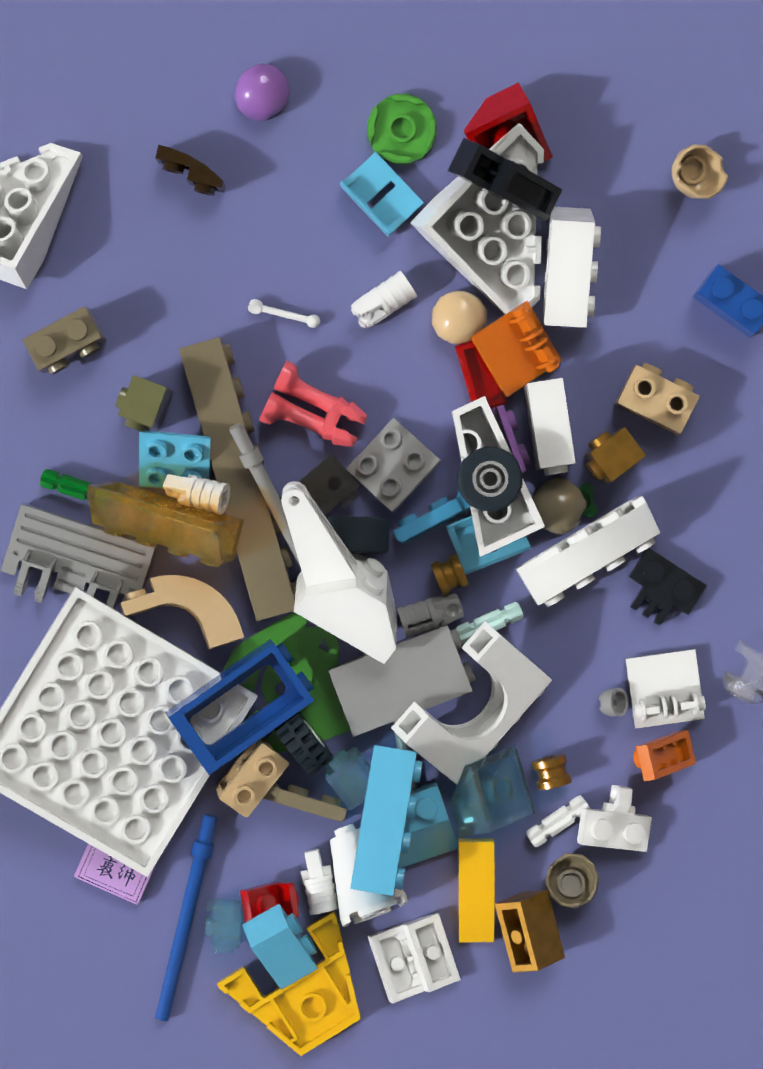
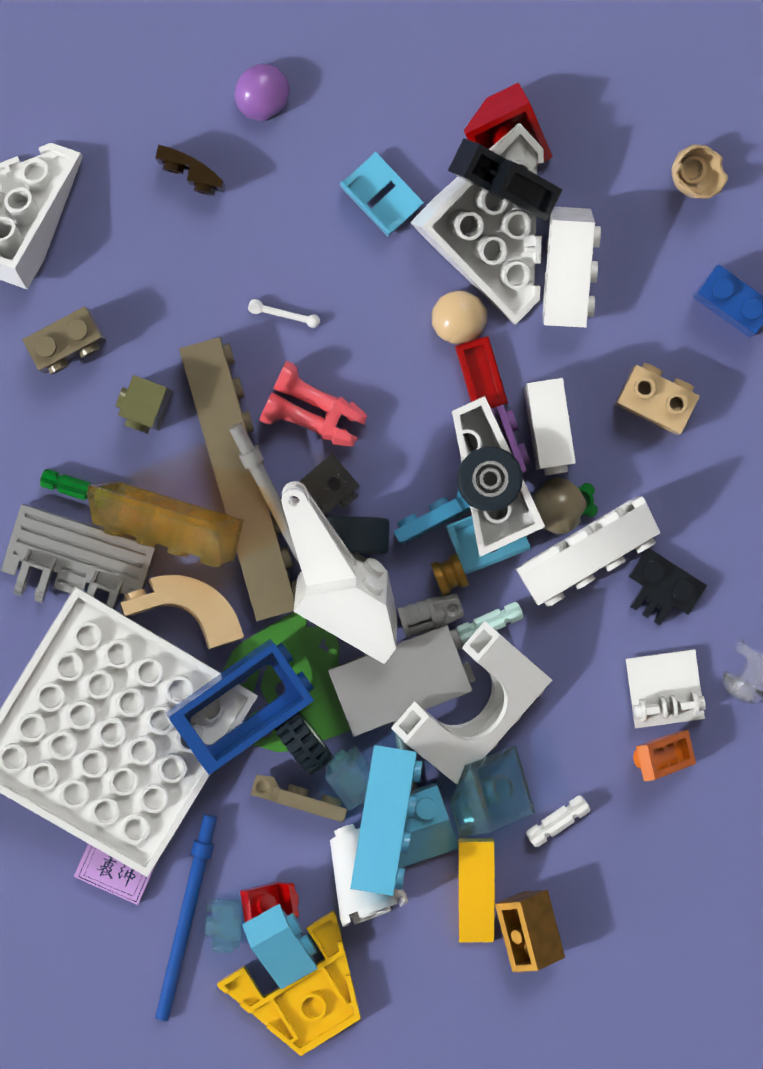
(172, 454): medium azure hinge -> none
(198, 492): white hinge -> none
(251, 777): tan bracket -> none
(319, 884): white hinge -> none
(383, 300): white hinge -> none
(393, 465): light grey hinge -> none
(401, 129): bright green tile -> none
(413, 957): white slope -> none
(516, 349): orange hinge -> none
(551, 772): pearl gold wheel -> none
(572, 880): dark tan hair -> none
(612, 455): pearl gold brick -> none
(615, 824): white hinge -> none
(620, 702): light grey hinge -> none

